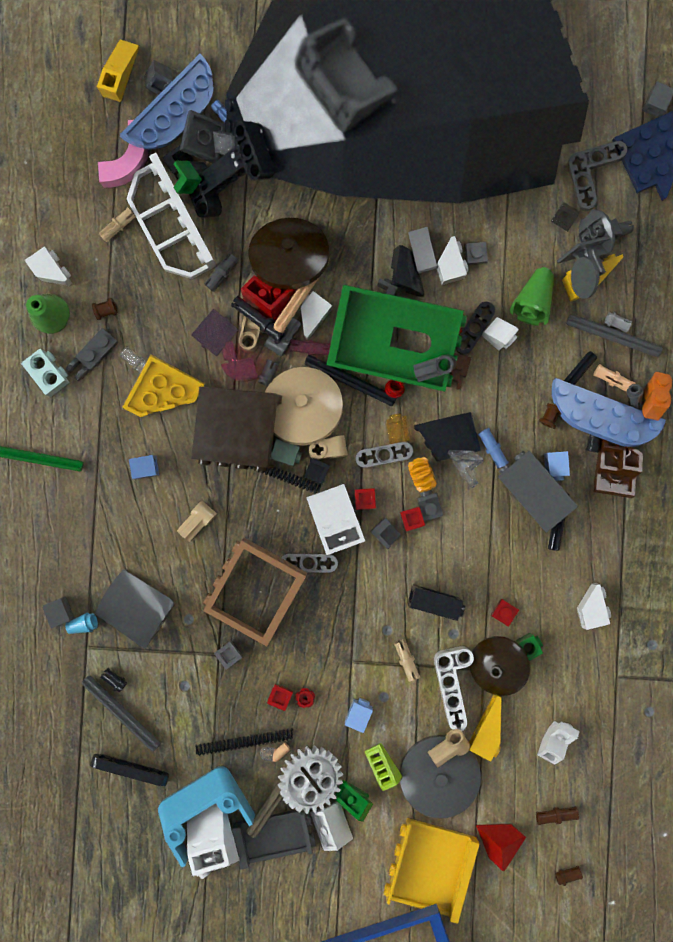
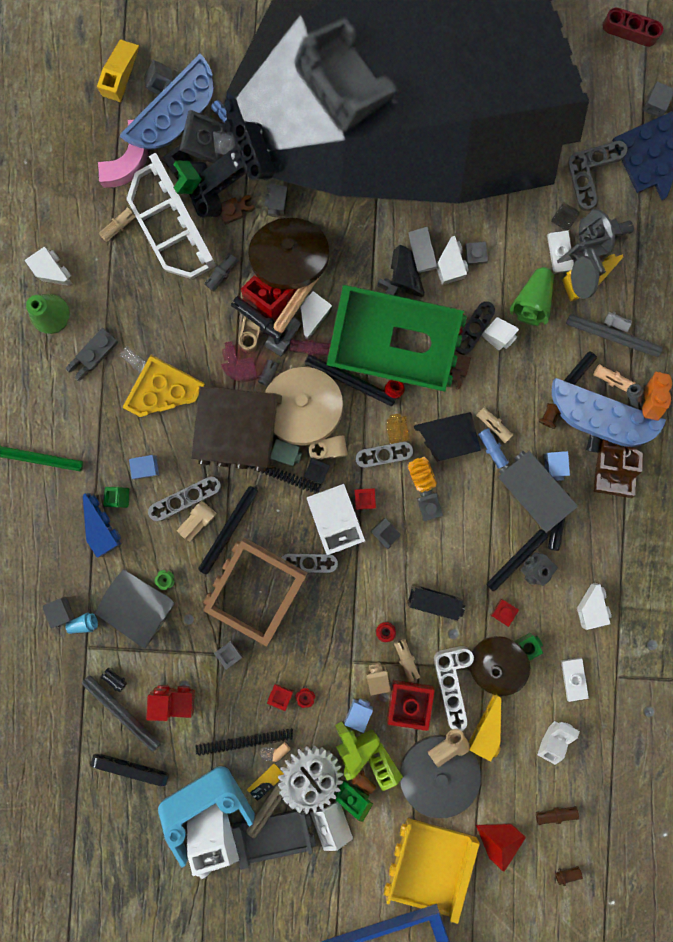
(43, 375): light aqua brick -> none
(98, 530): none -> blue slope
(104, 309): reddish brown bush -> none
(116, 497): none -> green slope
(159, 580): none -> bright green plate
(170, 702): none -> red brick
(185, 500): none -> light grey beam
(214, 332): clear purple piece -> none
(228, 530): none -> black axle
(233, 210): none -> reddish brown plate
(265, 782): none -> yellow sticker
(276, 199): none -> dark grey brick
(355, 750): none -> lime piece
(364, 783): none -> dark orange pin
(377, 678): none -> tan slope
(386, 638): none -> red plate
(410, 705): none -> red brick
(412, 518): red plate -> none
(433, 368): dark grey piece -> none
(465, 463): clear slope -> none
(494, 424): none -> tan pin
(507, 570): none -> black axle
(538, 569): none -> dark grey brick
(559, 245): none -> white plate
(574, 679): none -> white plate
(641, 23): none -> dark red beam

